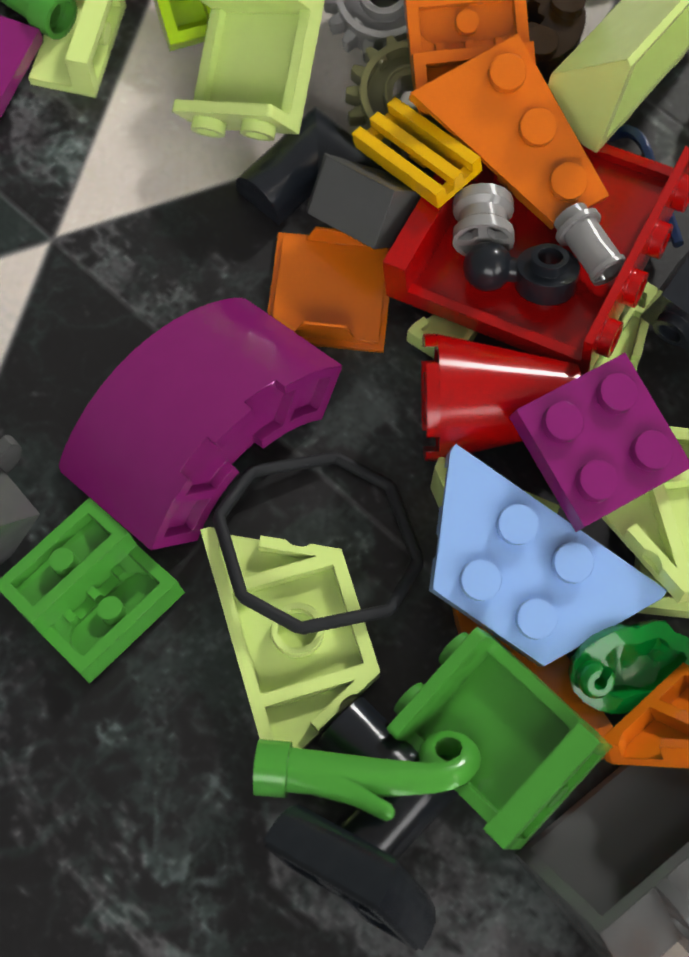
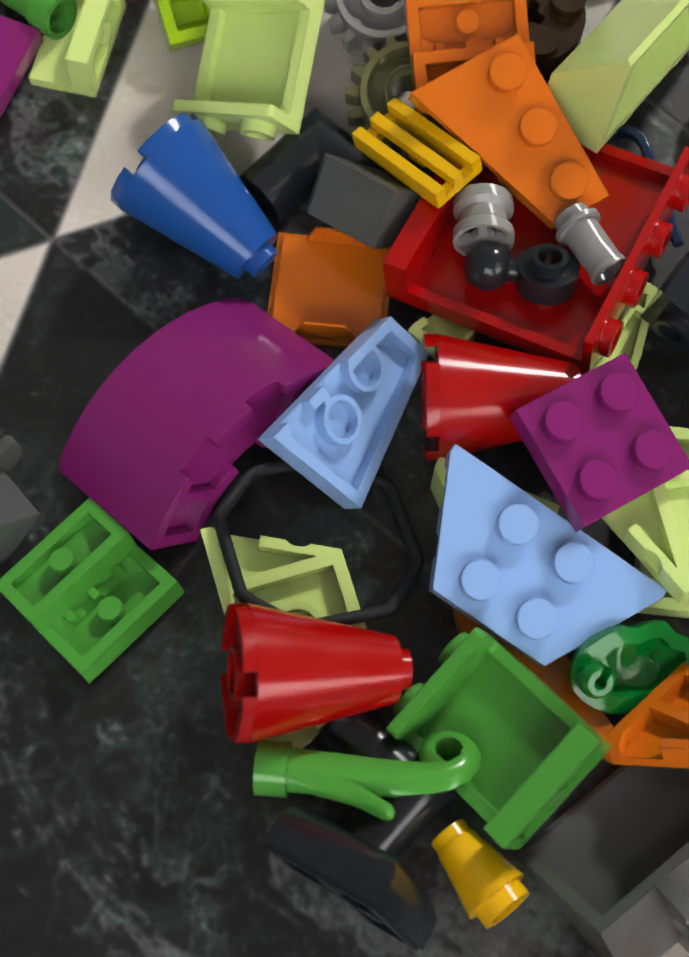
(197, 199): none -> blue cone
(303, 671): none -> red cone
(350, 413): none -> light blue wing
(480, 874): none -> yellow cone

